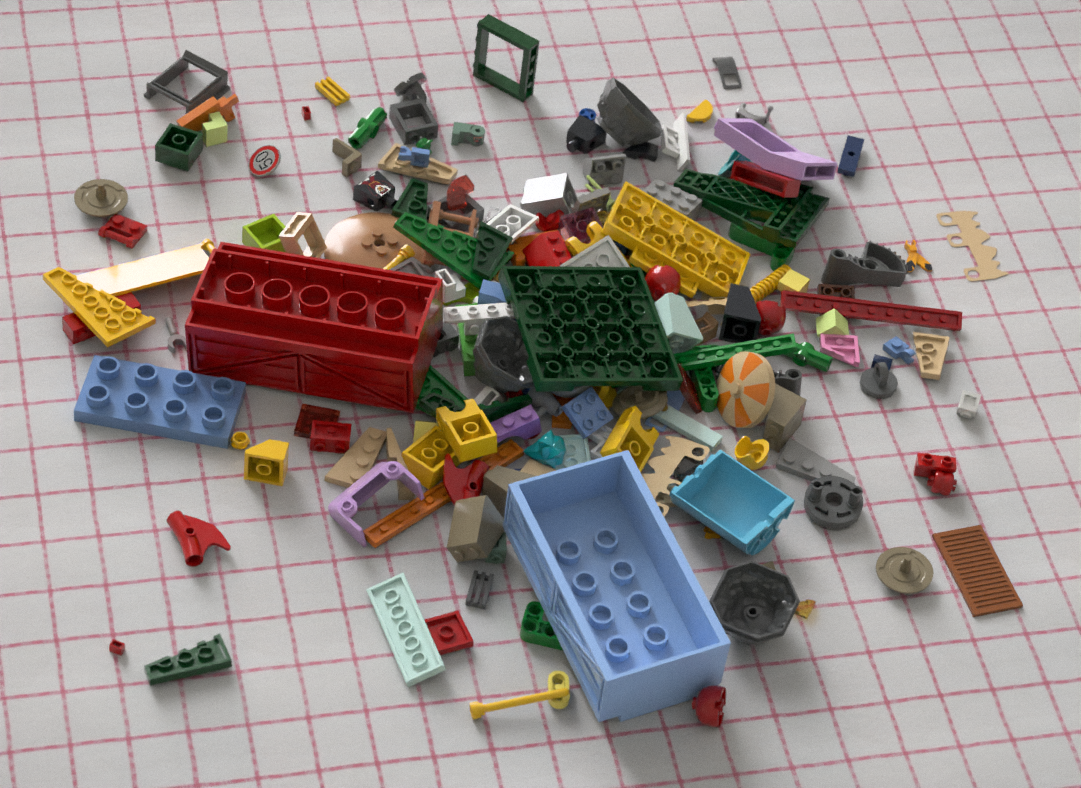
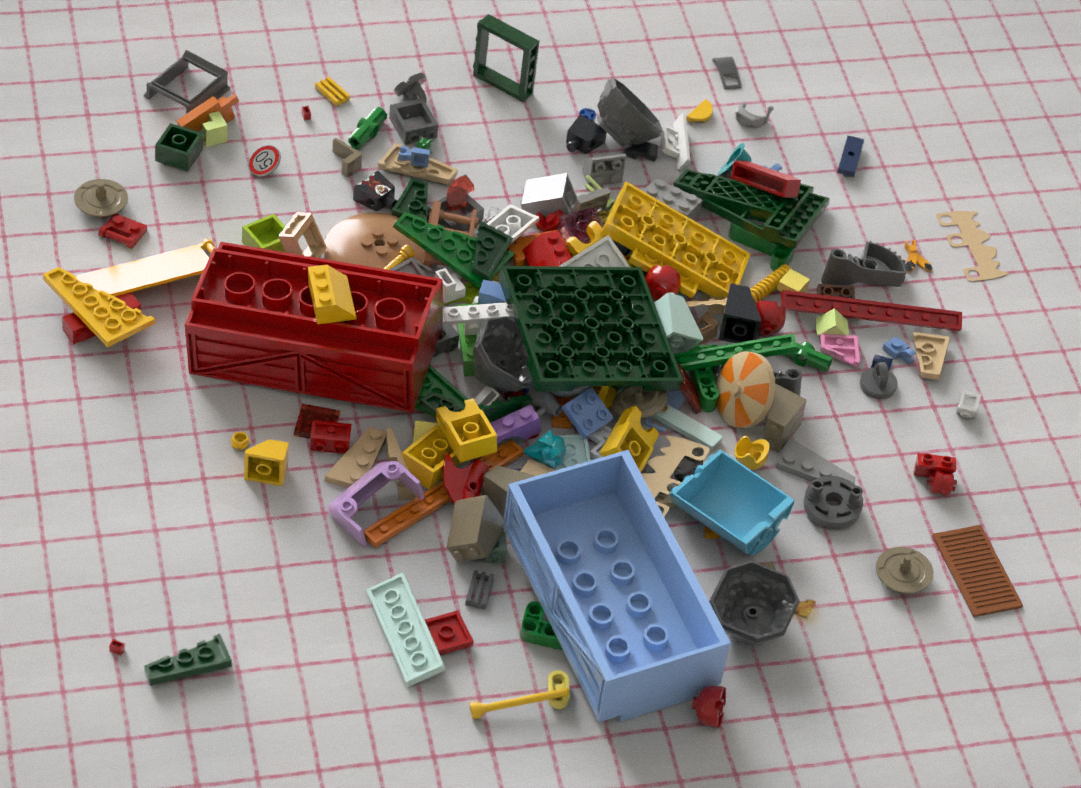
(160, 401): medium blue piece -> none
(174, 337): light grey piece -> none
(195, 536): red pin -> none
(330, 295): none -> yellow slope
(467, 134): sand green leg -> none
(772, 151): lavender window -> none

